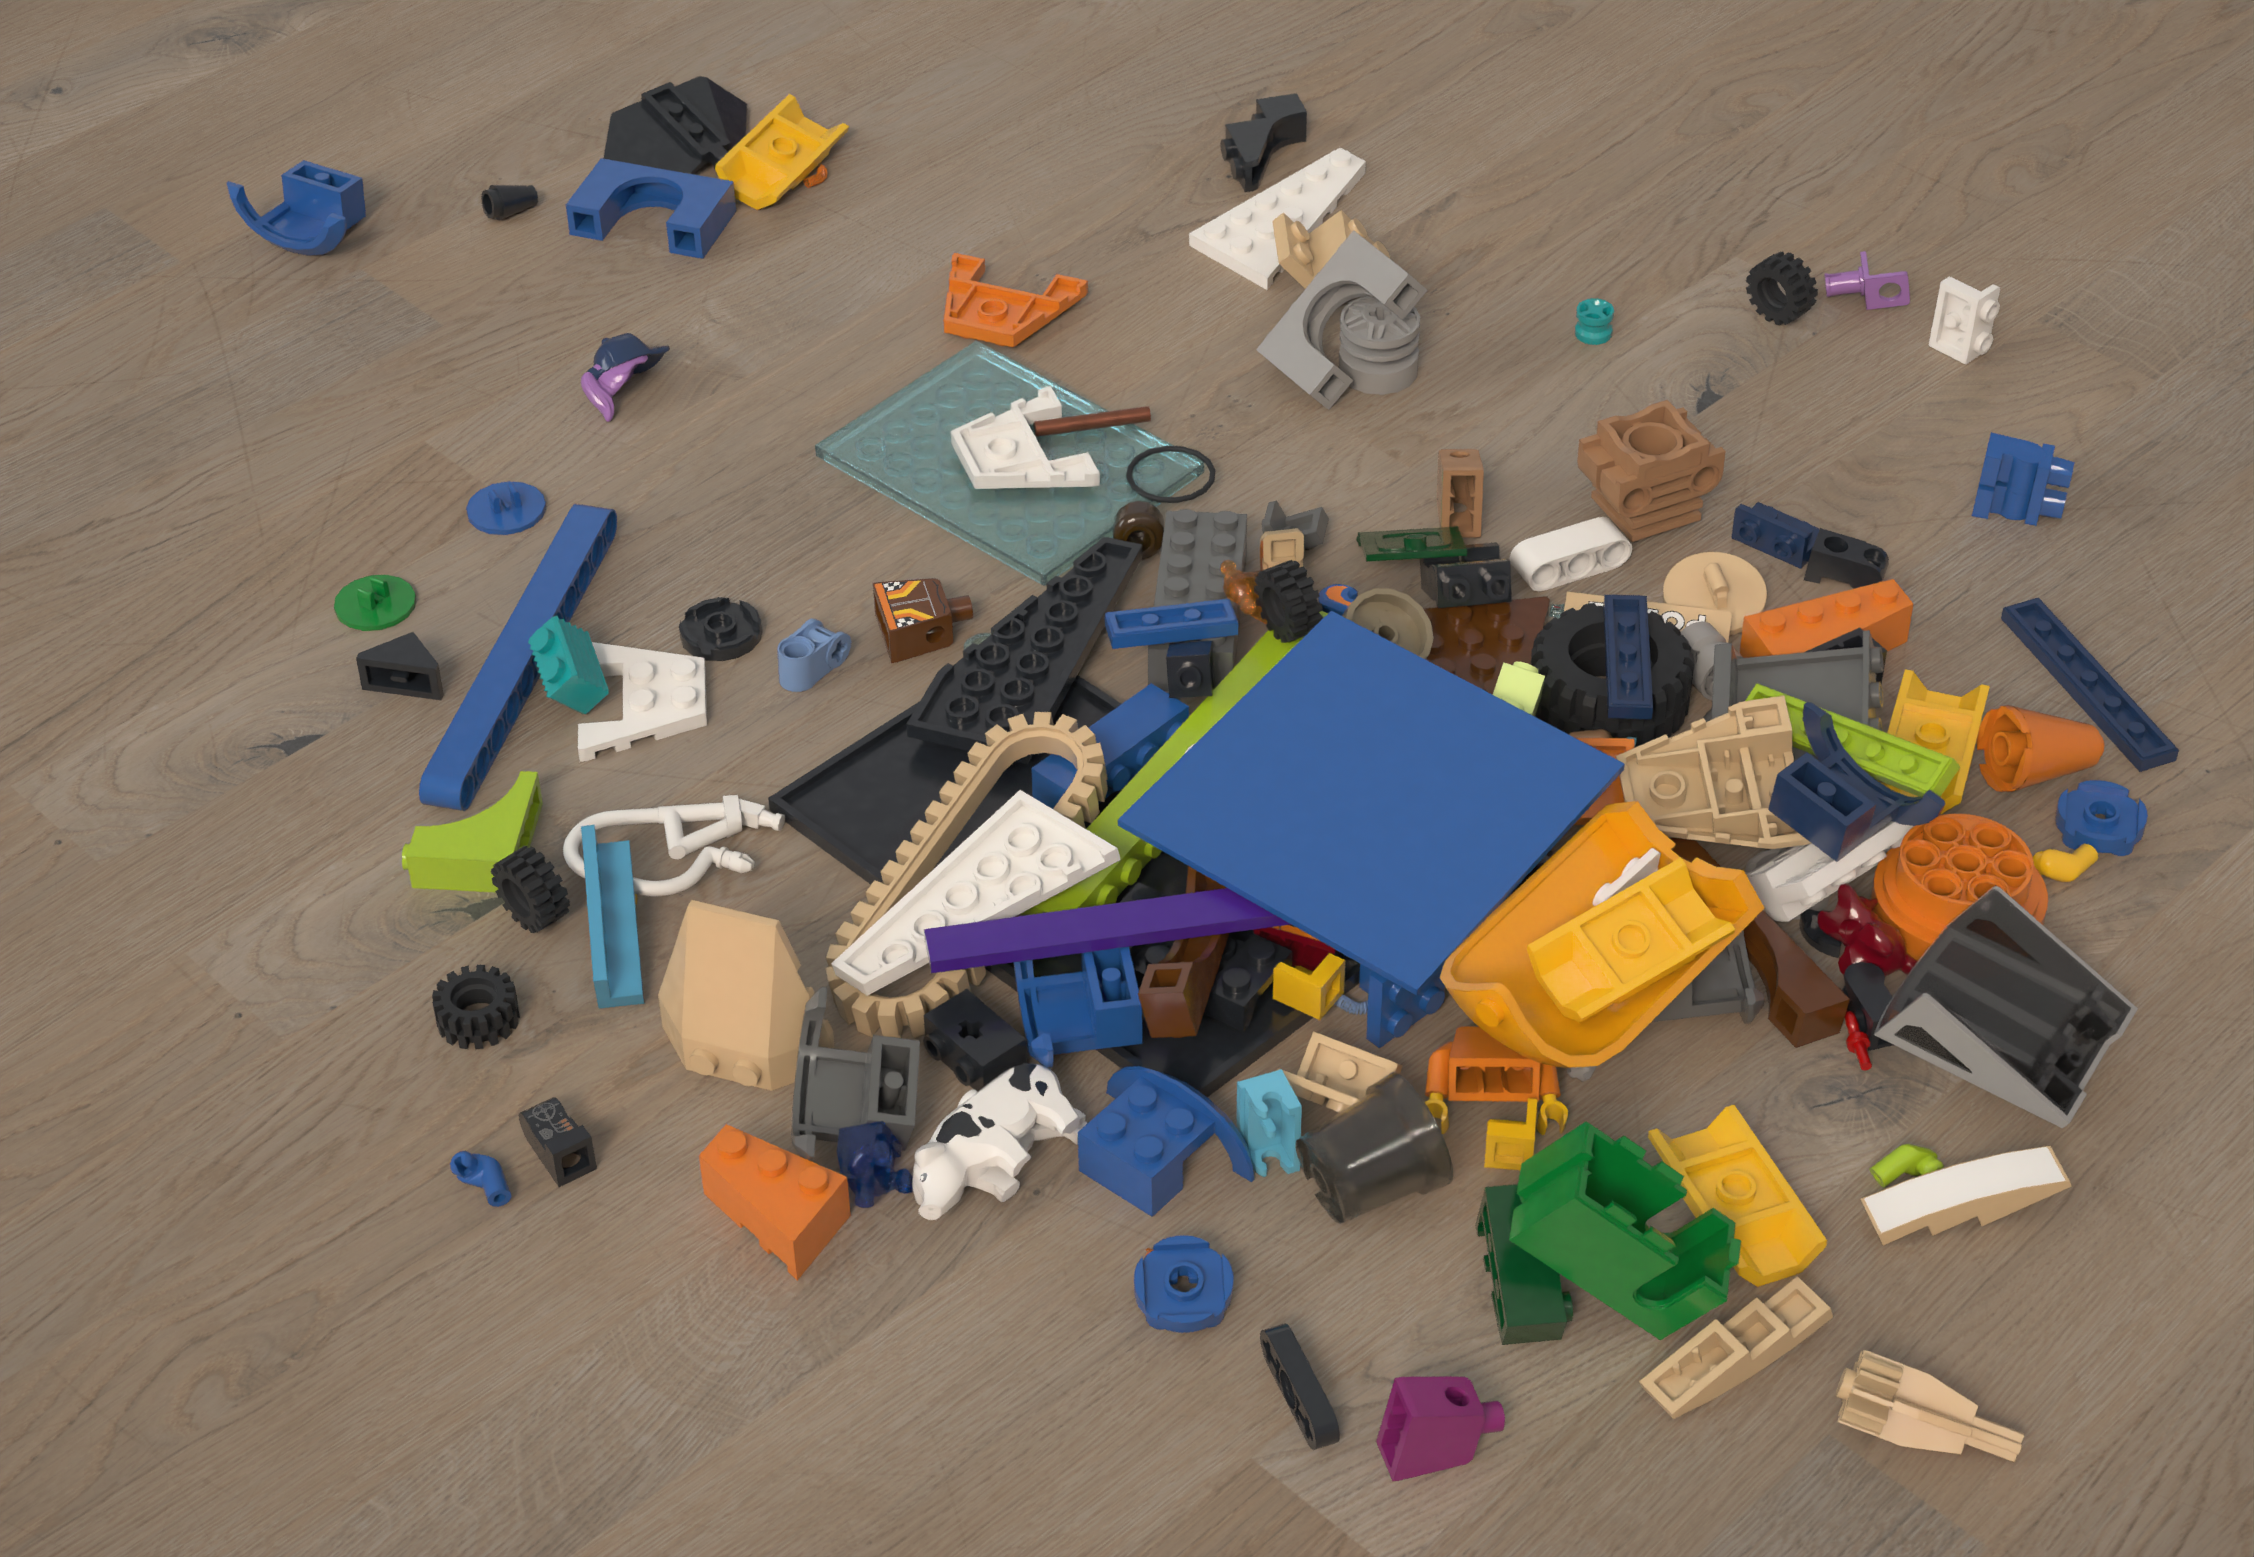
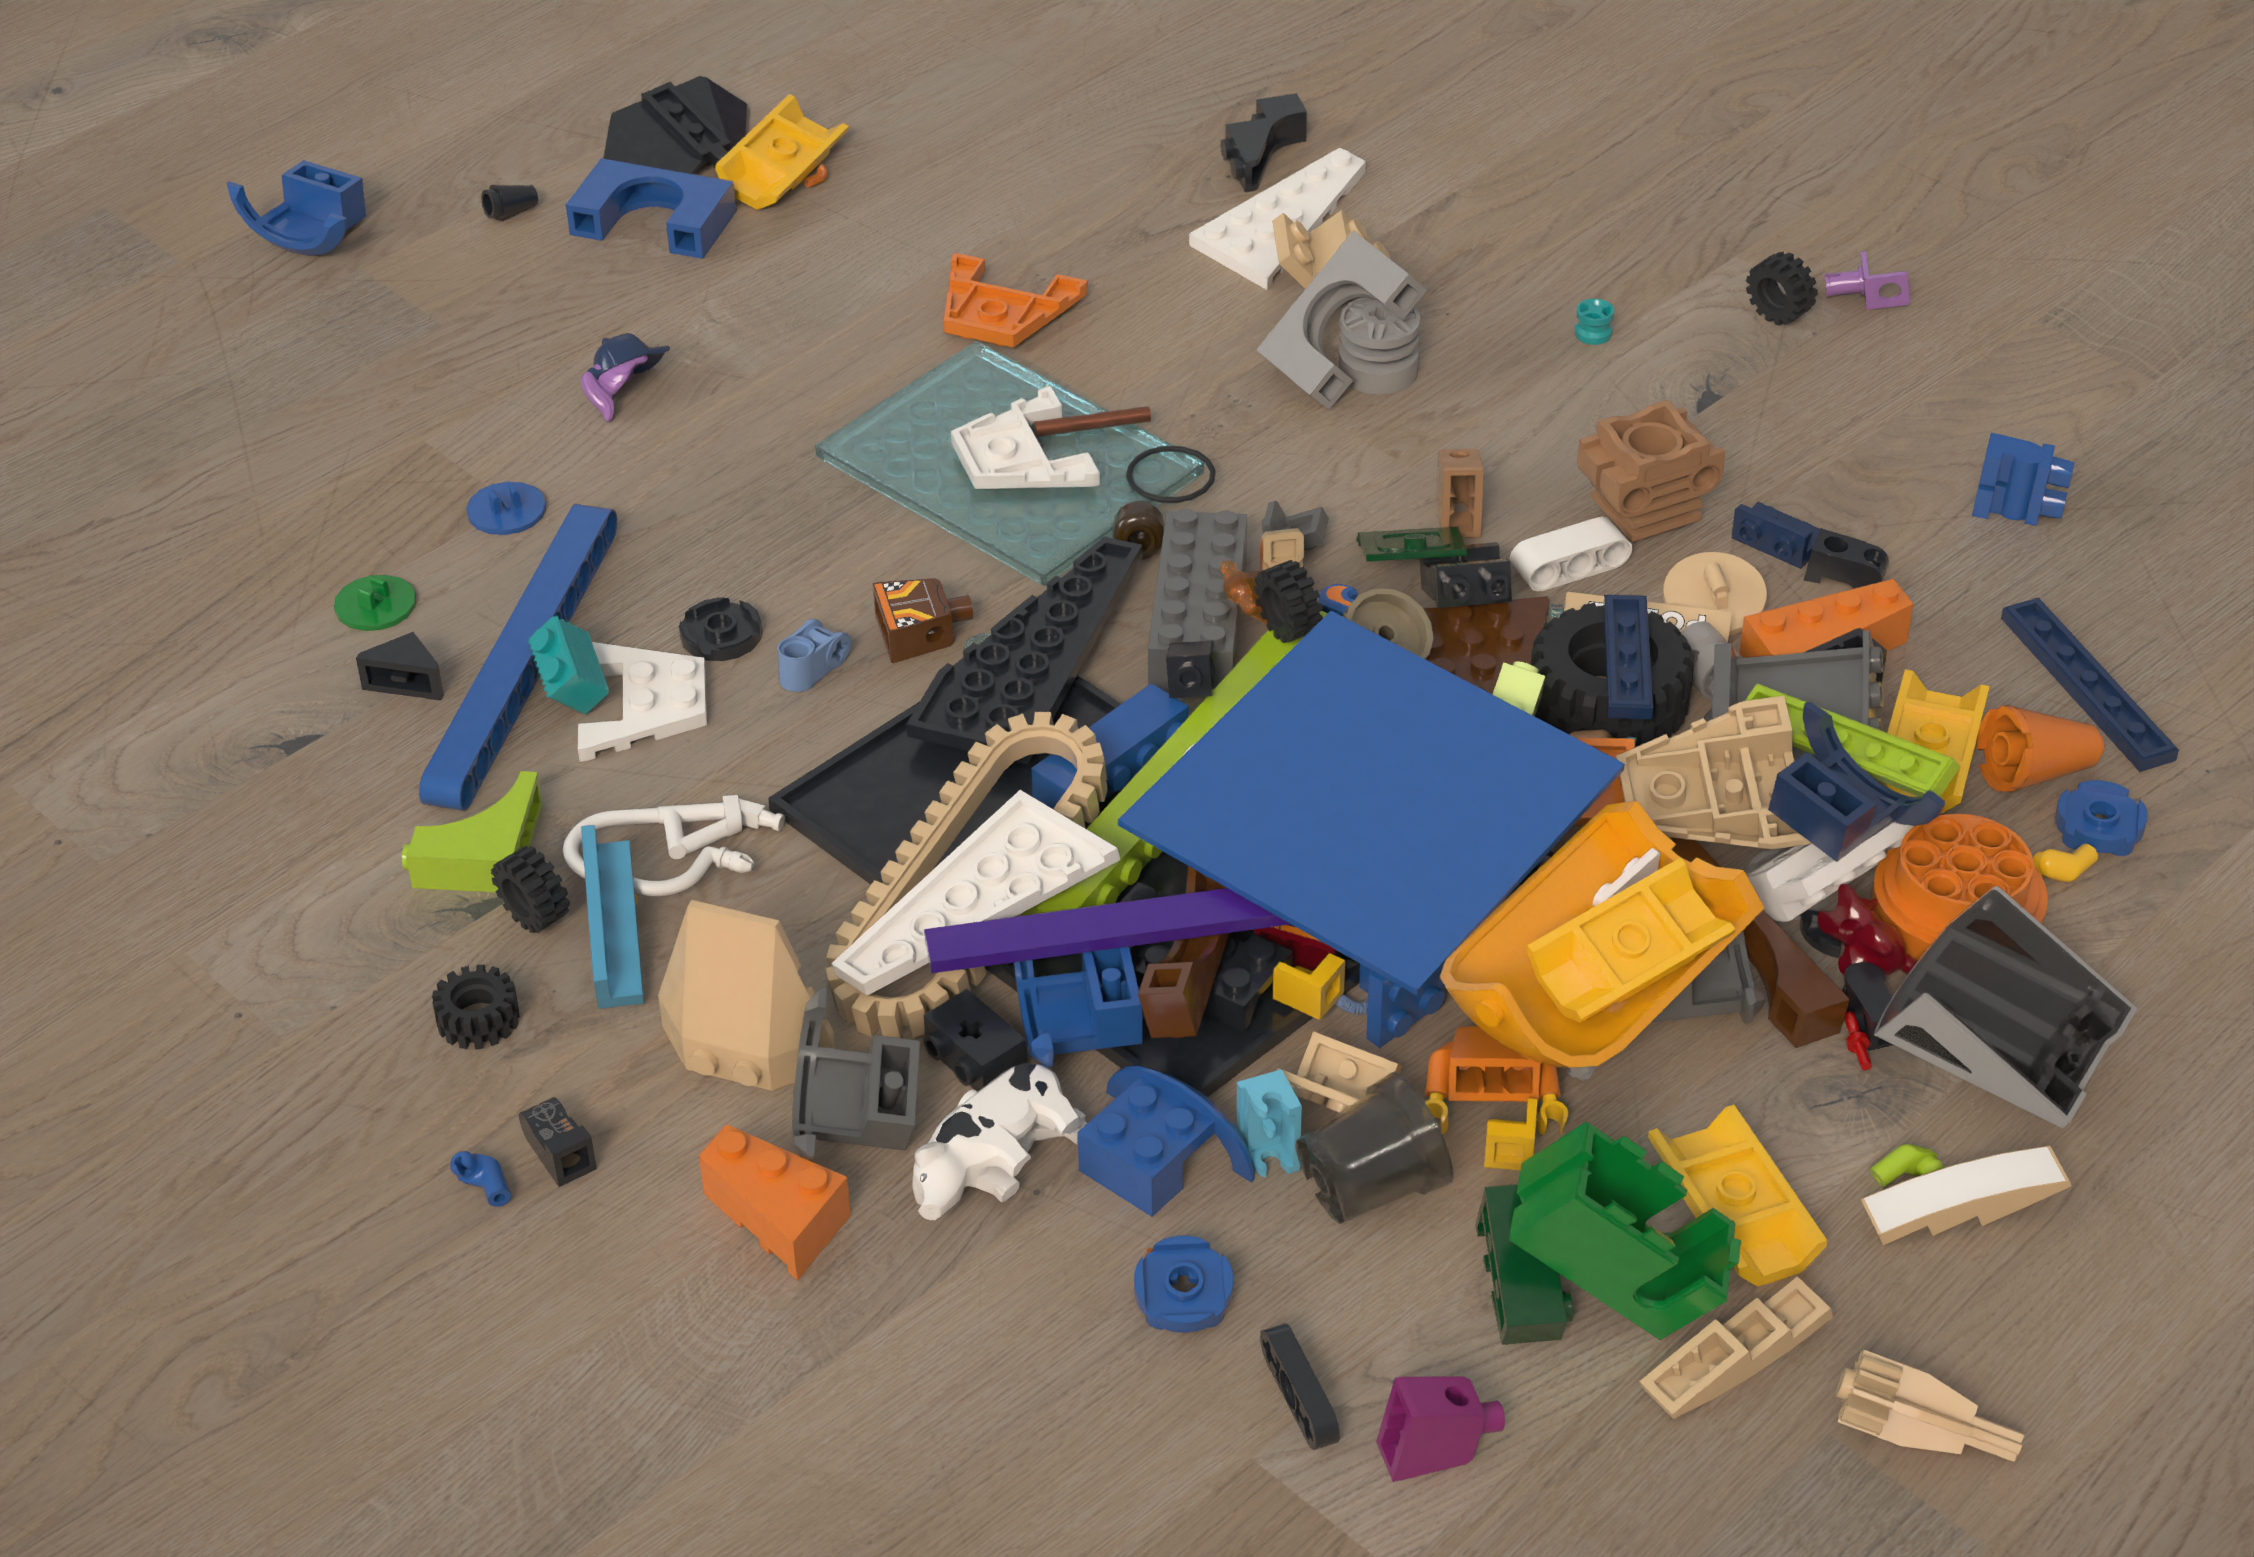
(868, 1160): clear blue piece -> none
(1171, 623): blue tile -> none
(1964, 320): white bracket -> none

